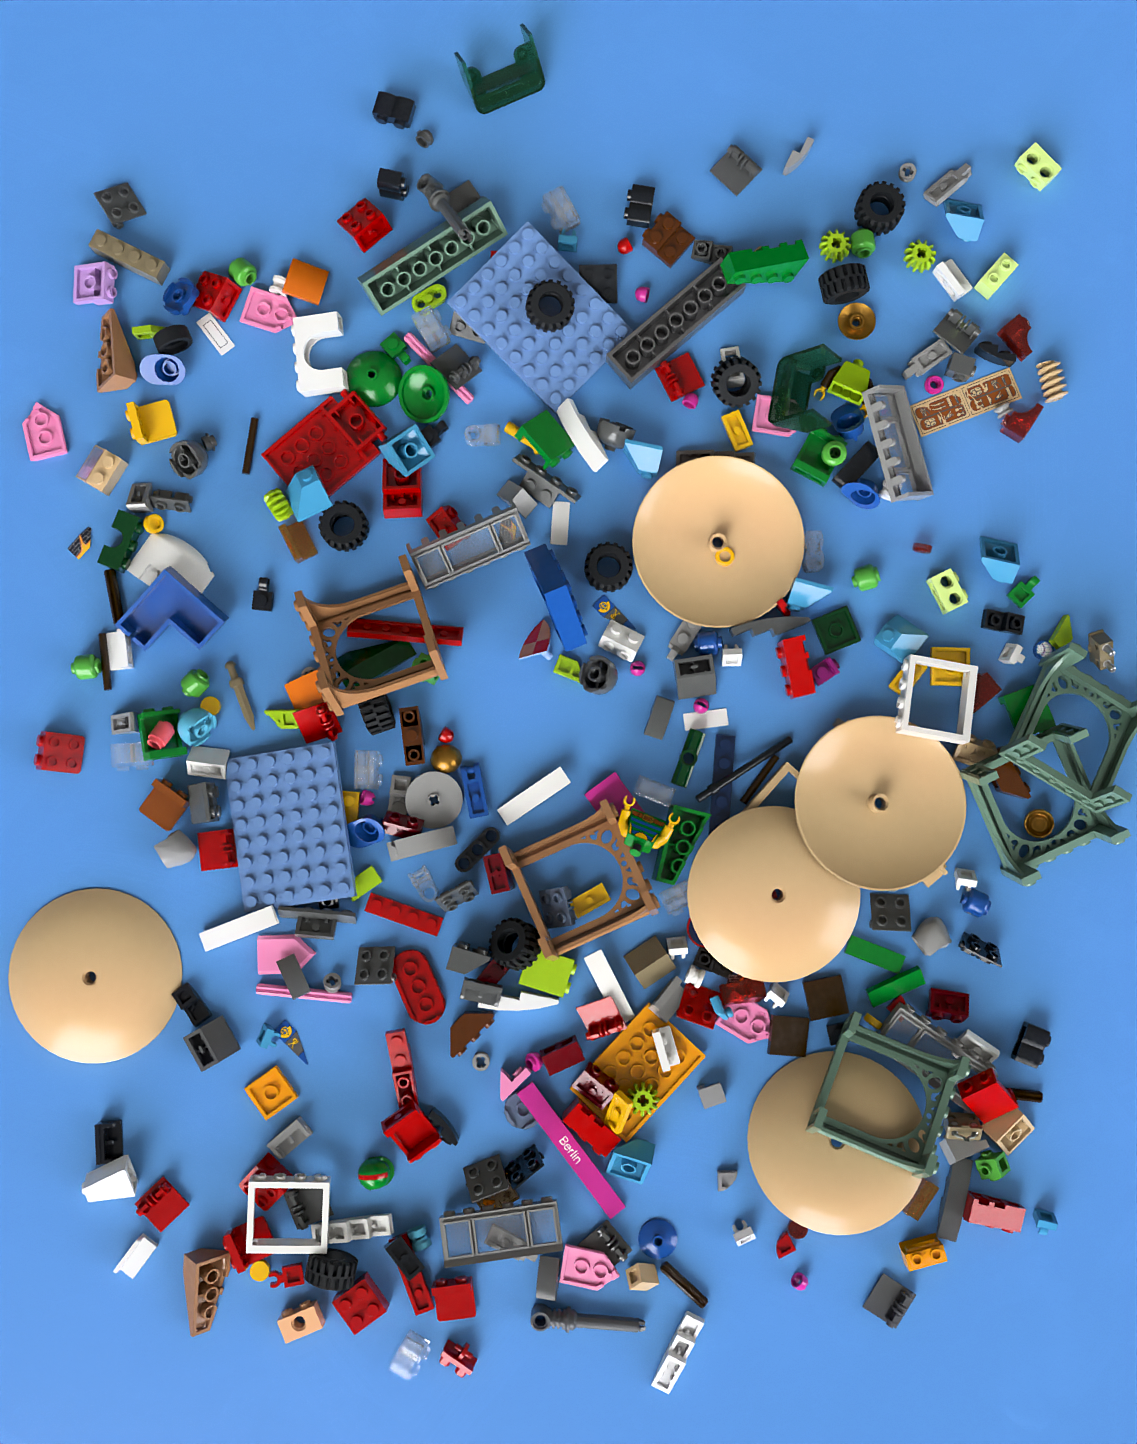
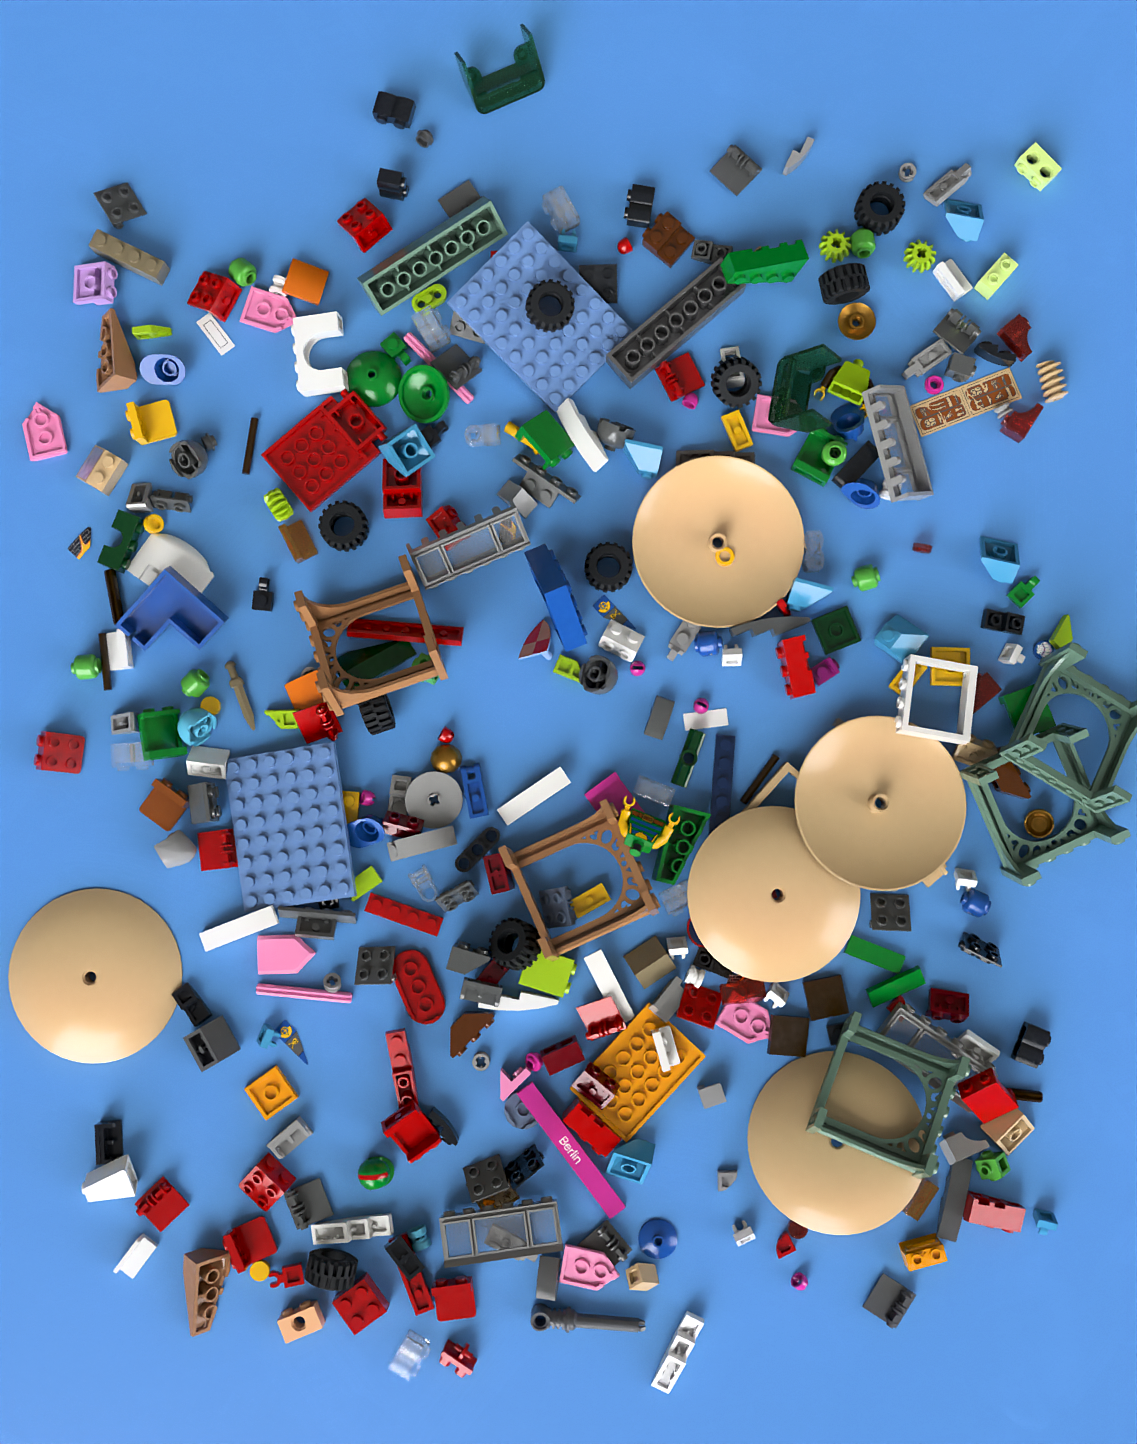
(160, 735): coral brick -> none
(172, 339): black tyre -> none
(187, 292): blue plate -> none
(288, 1245): white window -> none
(293, 976): dark grey slope -> none
(307, 494): dark azure slope -> none
(367, 769): clear brick -> none
(412, 735): reddish brown slope -> none
(439, 201): dark grey piece -> none
(560, 523): white sticker -> none
(618, 1112): yellow plate -> none
(642, 294): dark pink hinge -> none
(649, 1095): lime gear -> none
(681, 1282): dark brown axle -> none
(695, 676): dark grey slope -> none
(714, 788): black bar -> none
(719, 1010): dark azure arm -> none
(872, 1021): yellow tile -> none
(931, 936): light grey piece -> none
(942, 593): yellowish green brick -> none
(962, 1126): dark tan piece -> none
(1101, 650): dark tan piece -> none

